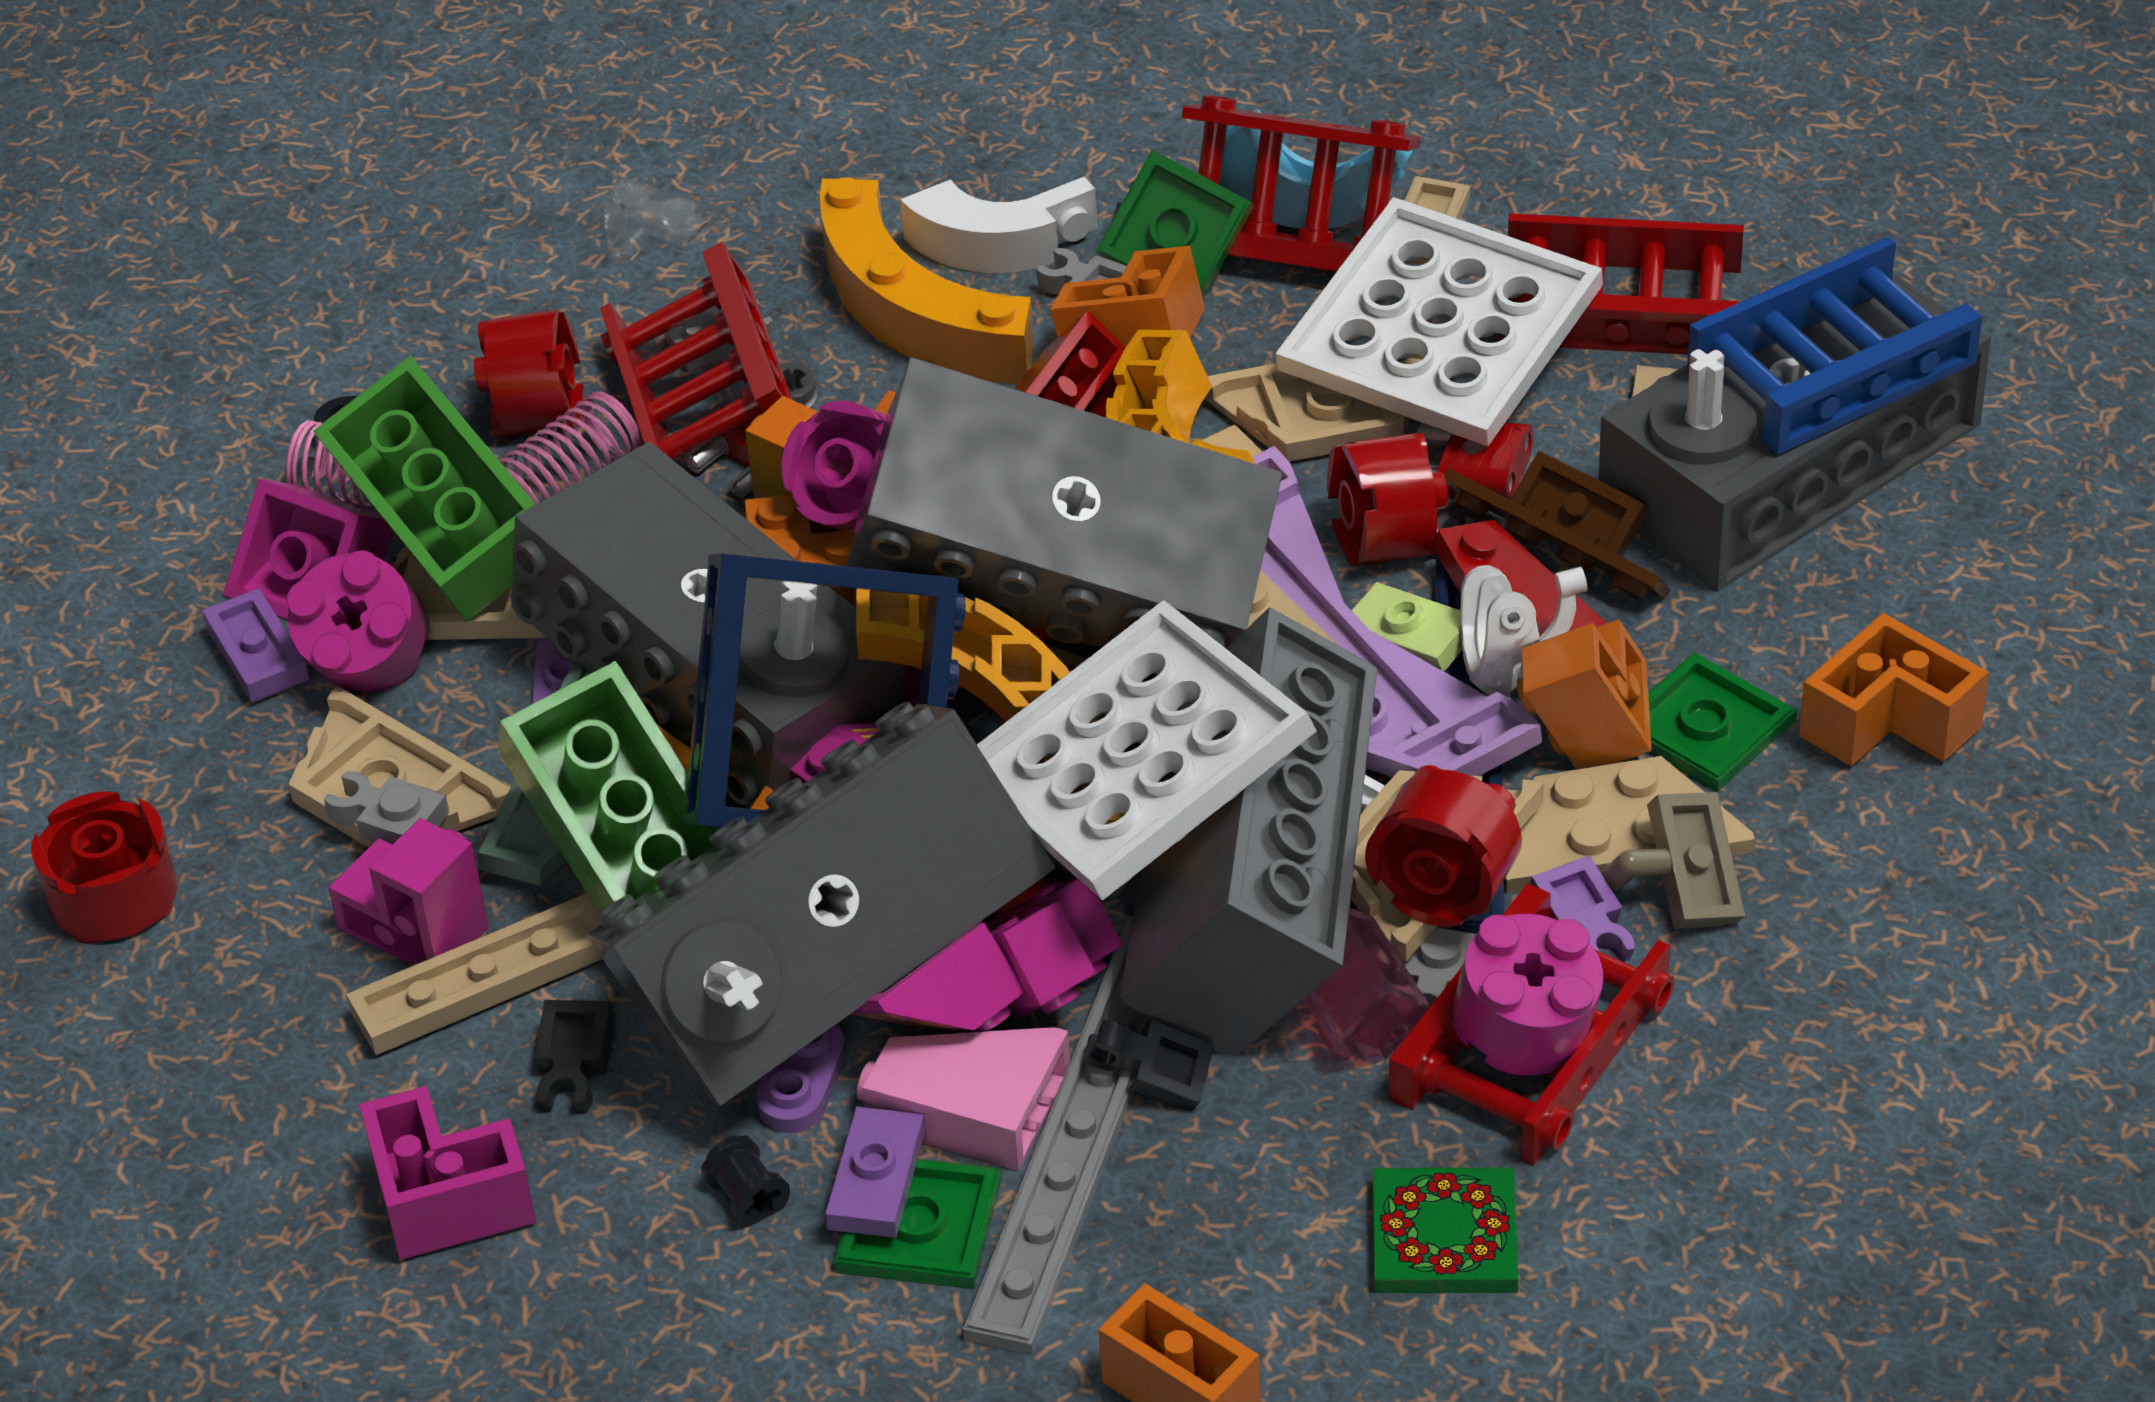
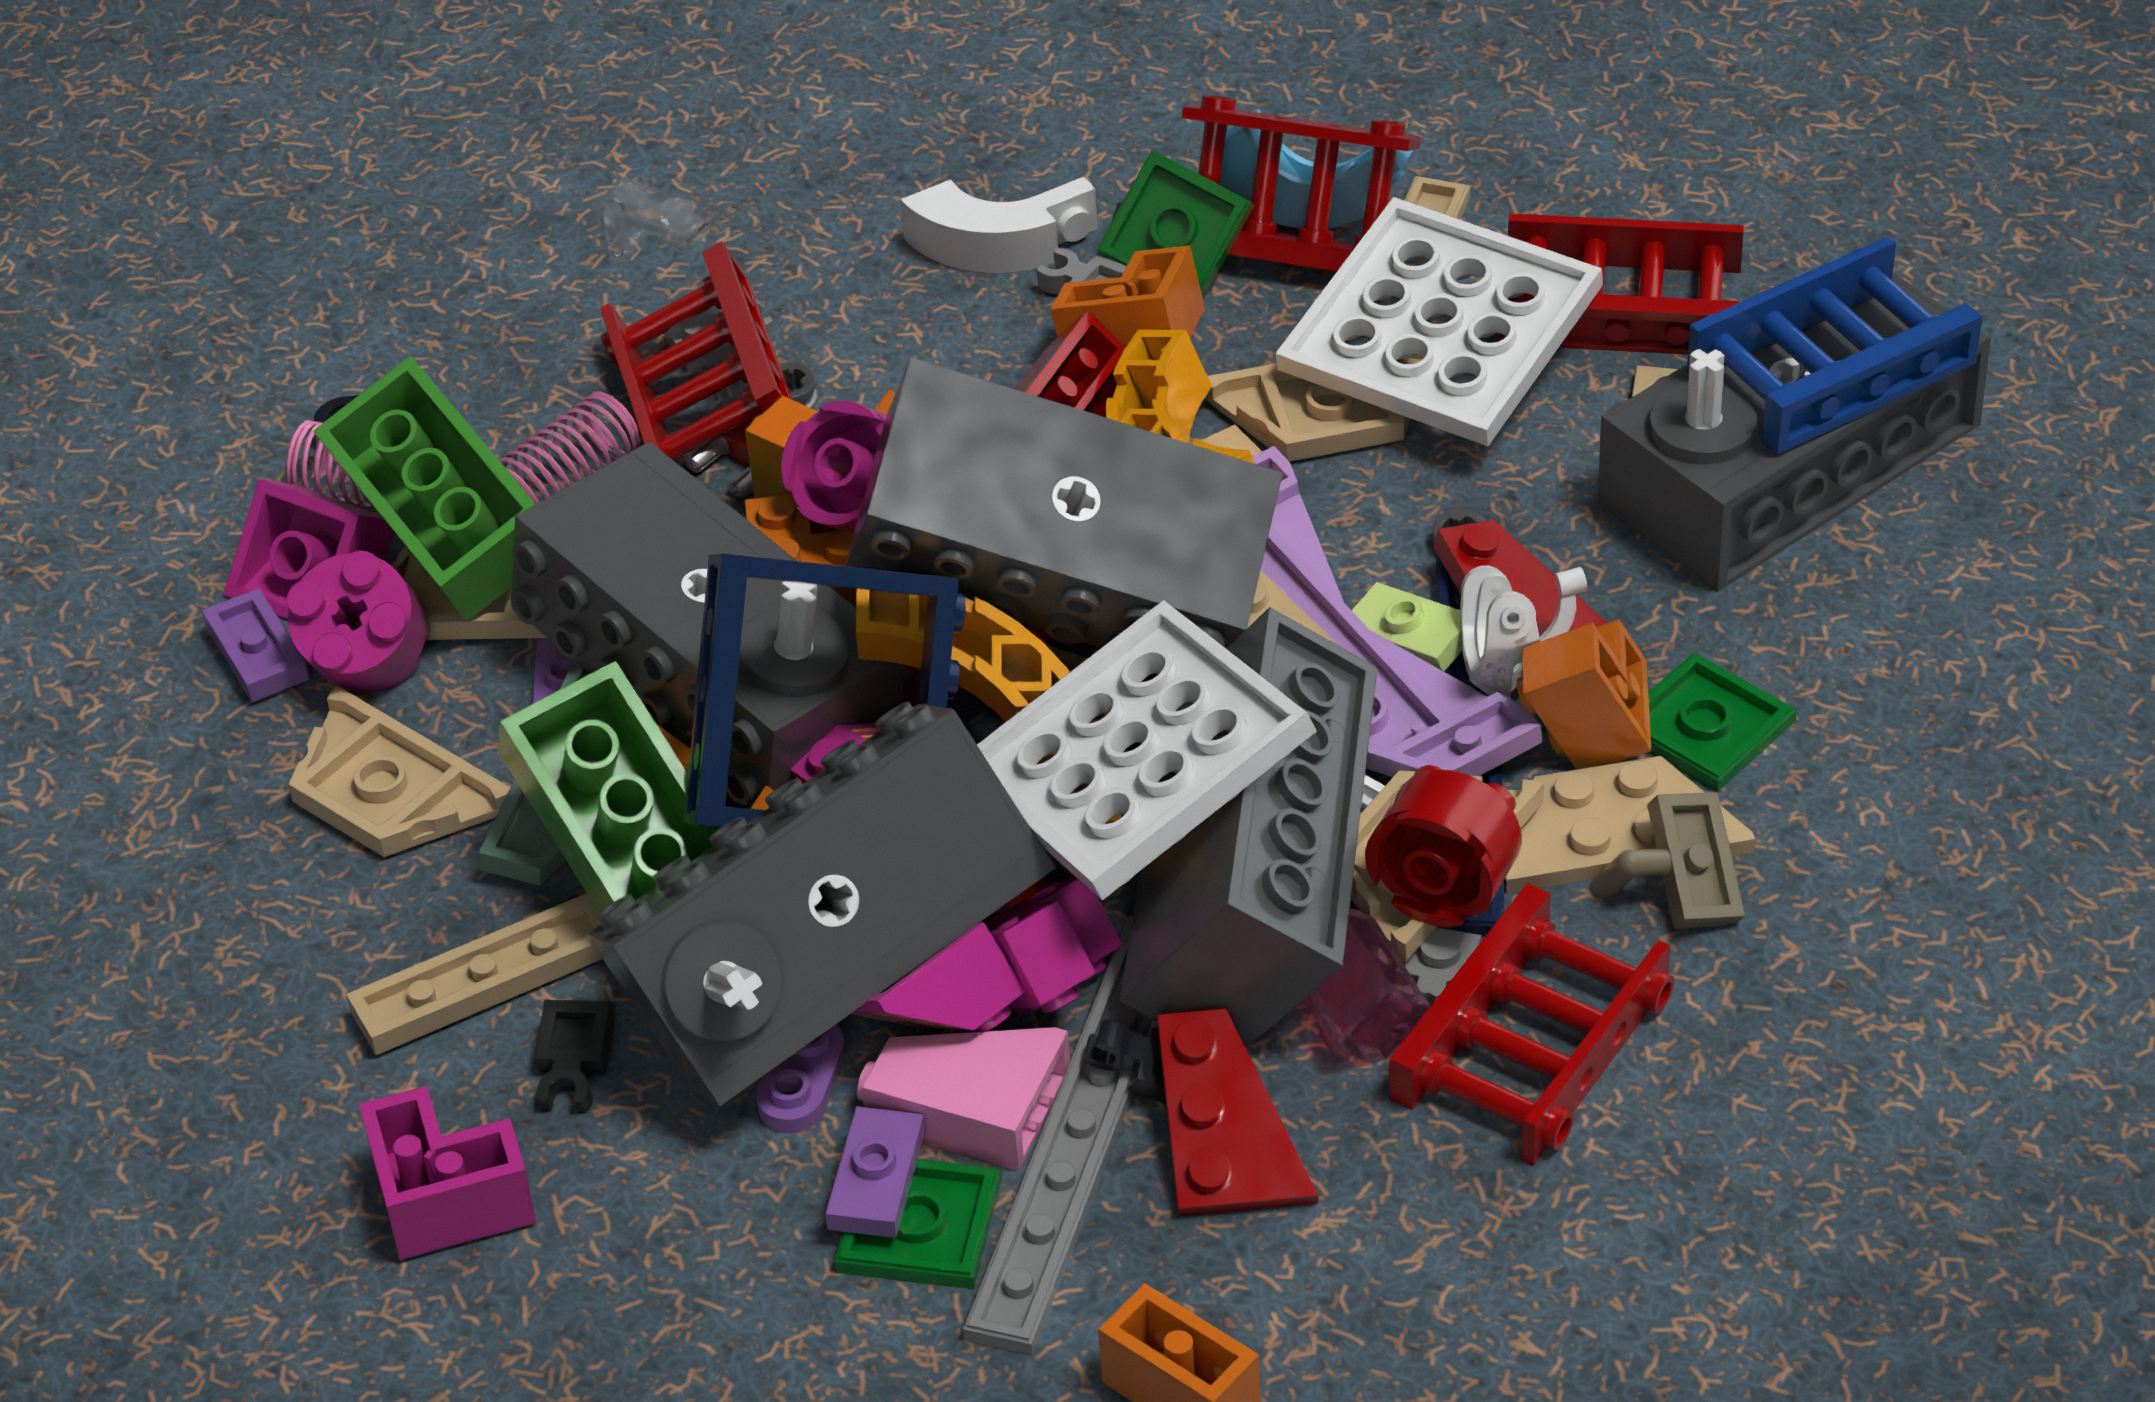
(105, 867): red brick -> none
(384, 811): light grey plate -> none
(413, 894): dark pink brick -> none
(528, 371): red brick -> none
(745, 1180): black bush -> none
(912, 306): light orange brick -> none
(1222, 1122): none -> red wing
(1385, 498): red brick -> none
(1445, 1230): tile -> none
(1492, 466): red piece -> none
(1527, 992): dark pink brick -> none
(1573, 512): reddish brown bracket -> none
(1584, 896): medium lavender plate -> none
(1893, 684): orange brick -> none

